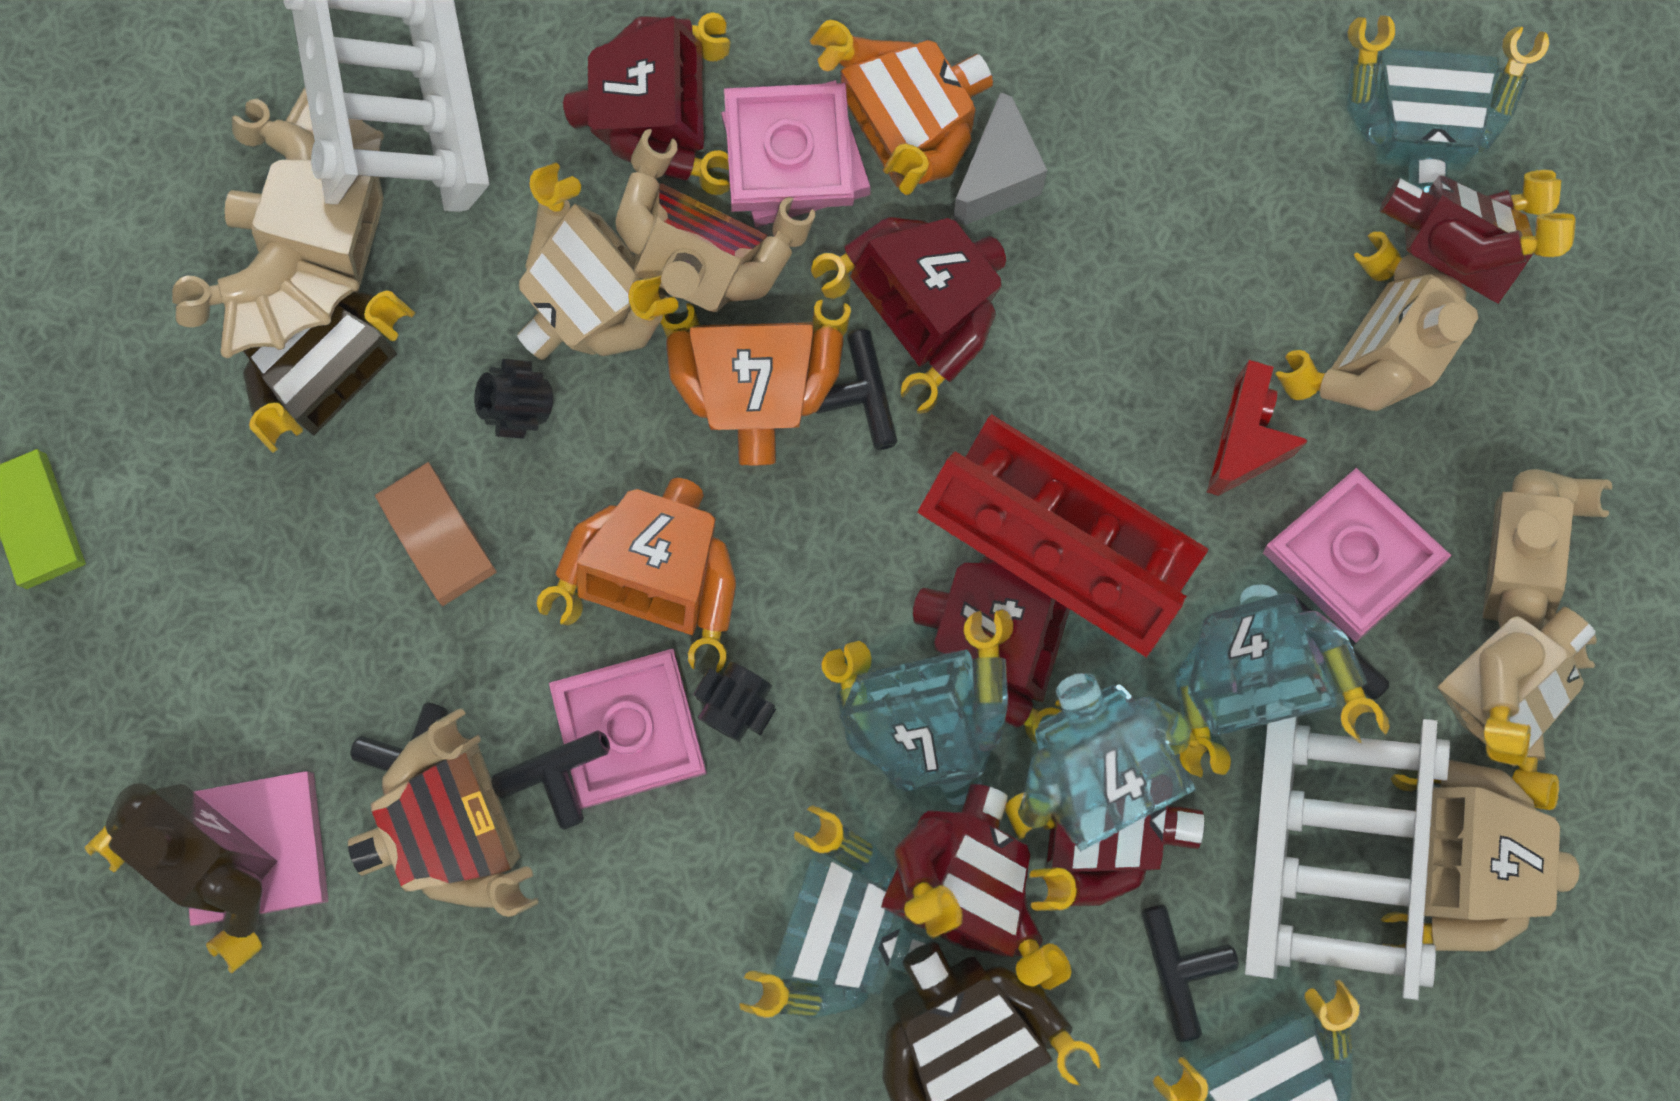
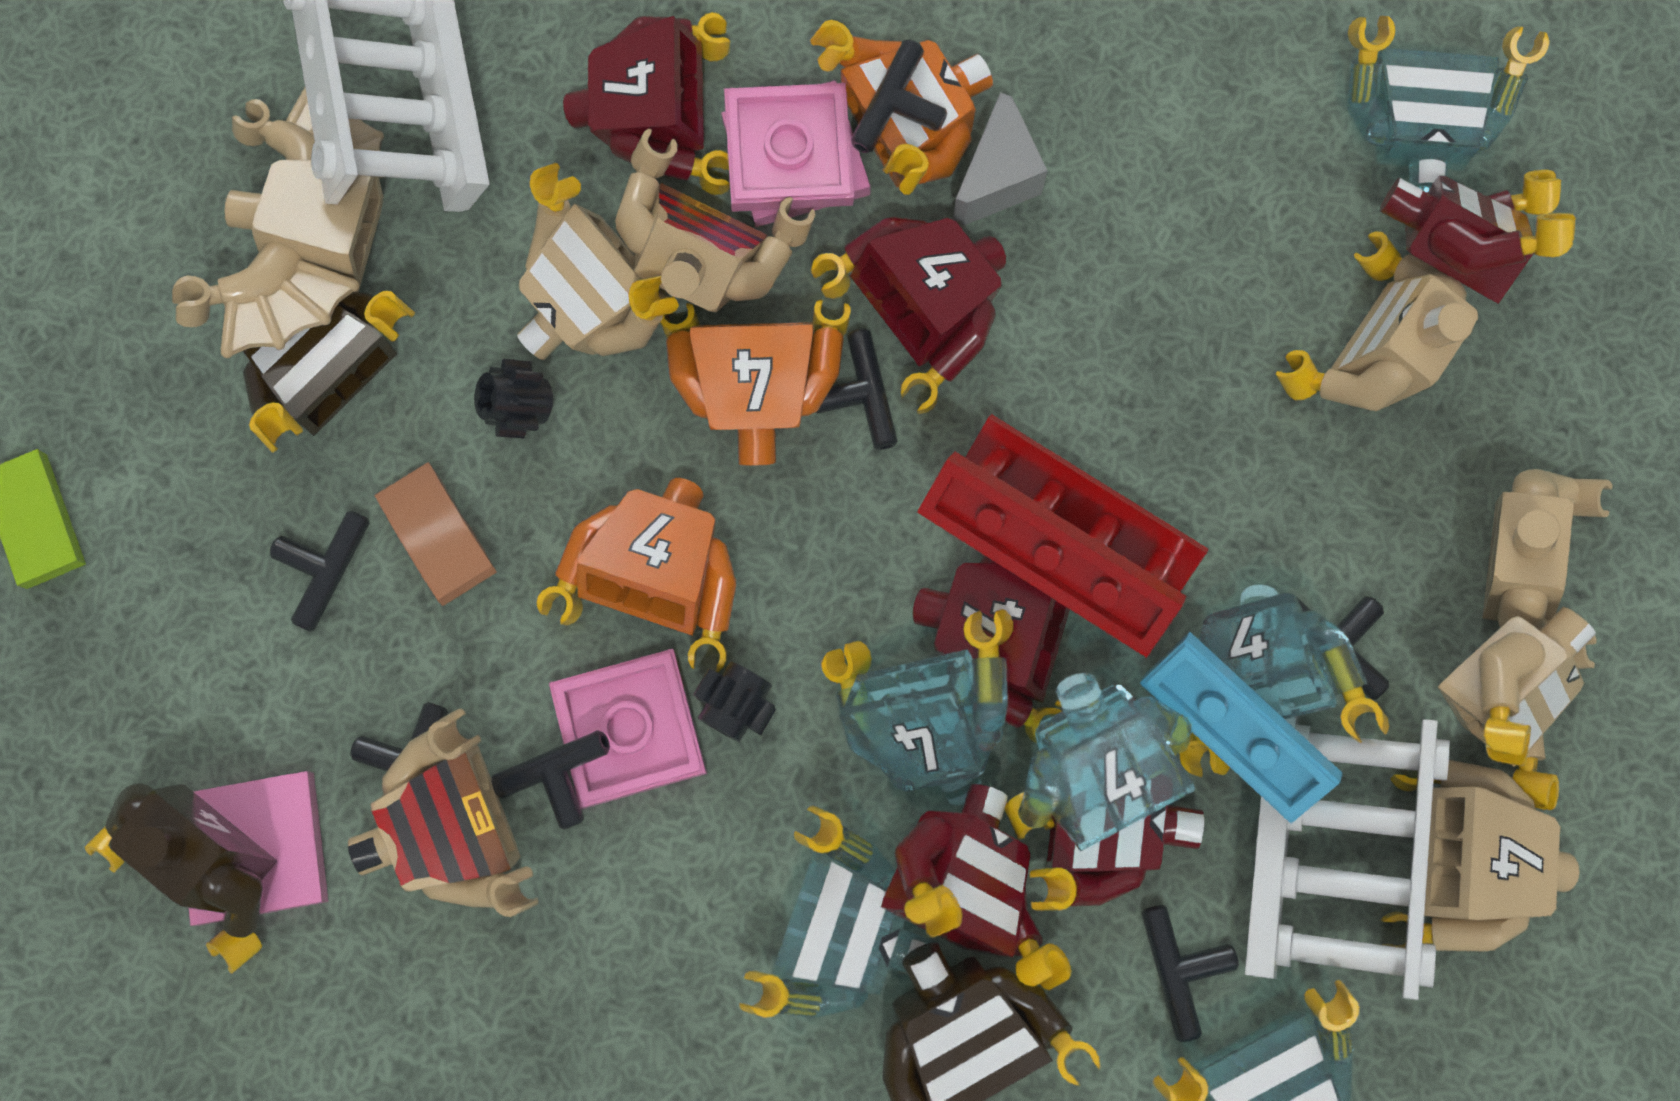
(324, 568): none -> black piece
(893, 98): none -> black piece
(1242, 728): none -> medium azure tile
(1244, 445): red slope -> none
(1356, 554): bright pink tile -> none

